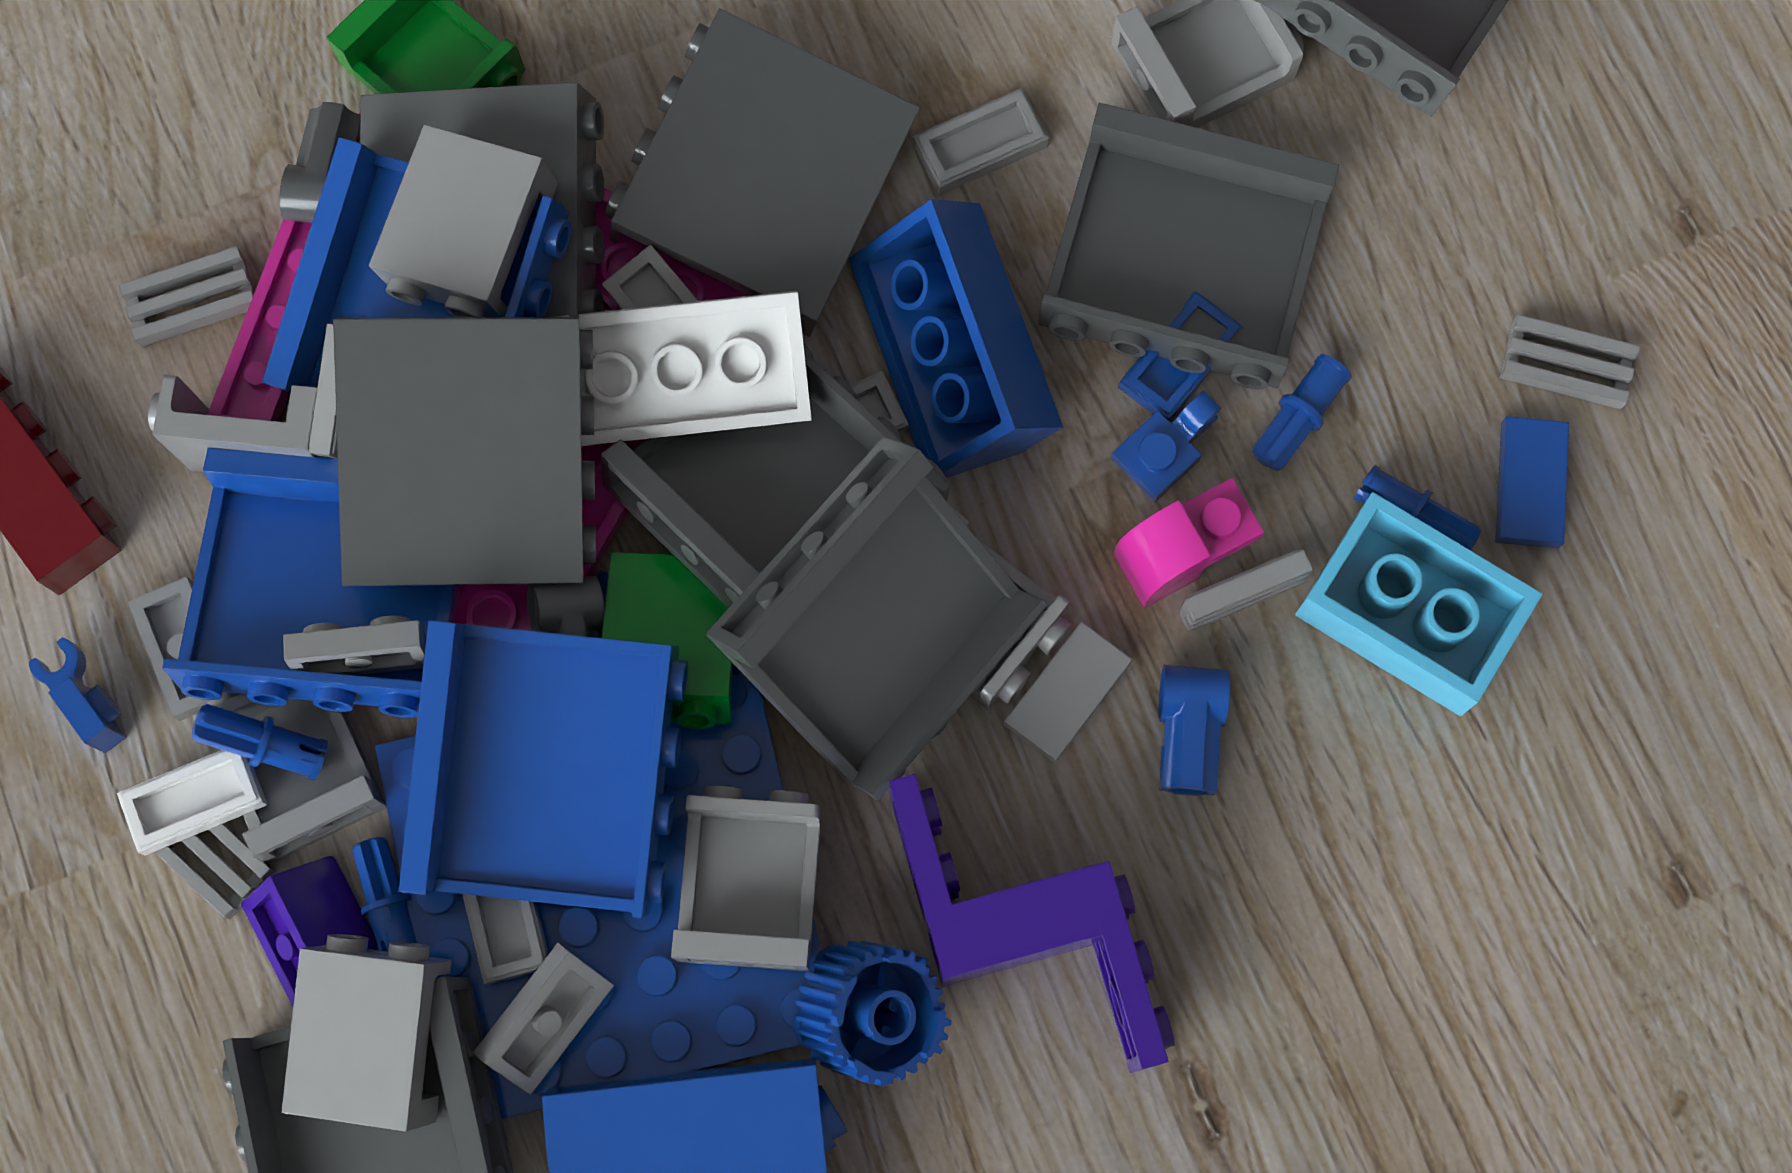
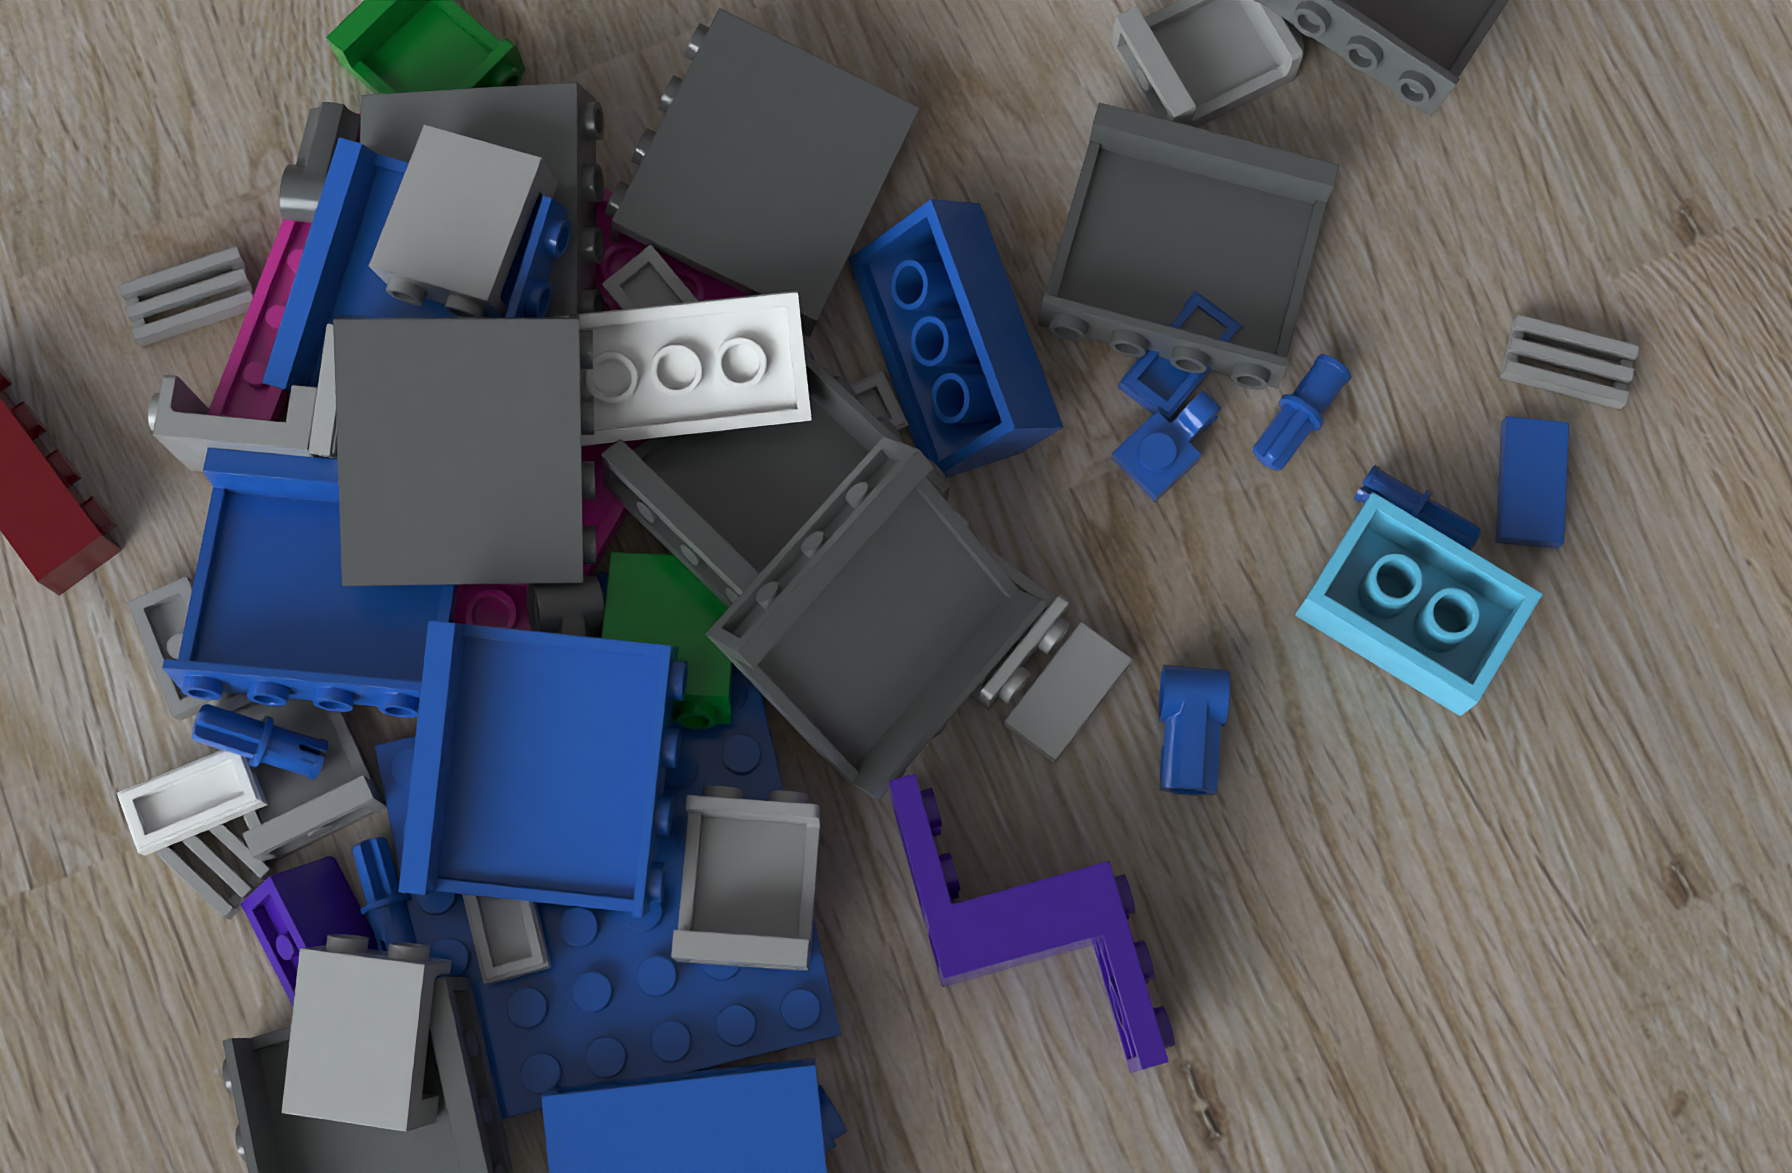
(86, 708): blue plate -> none
(381, 647): light grey plate -> none
(543, 1019): light grey plate -> none
(870, 1012): blue brick -> none
(980, 141): light grey tile -> none
(1185, 539): dark pink brick -> none
(1245, 589): light grey tile -> none

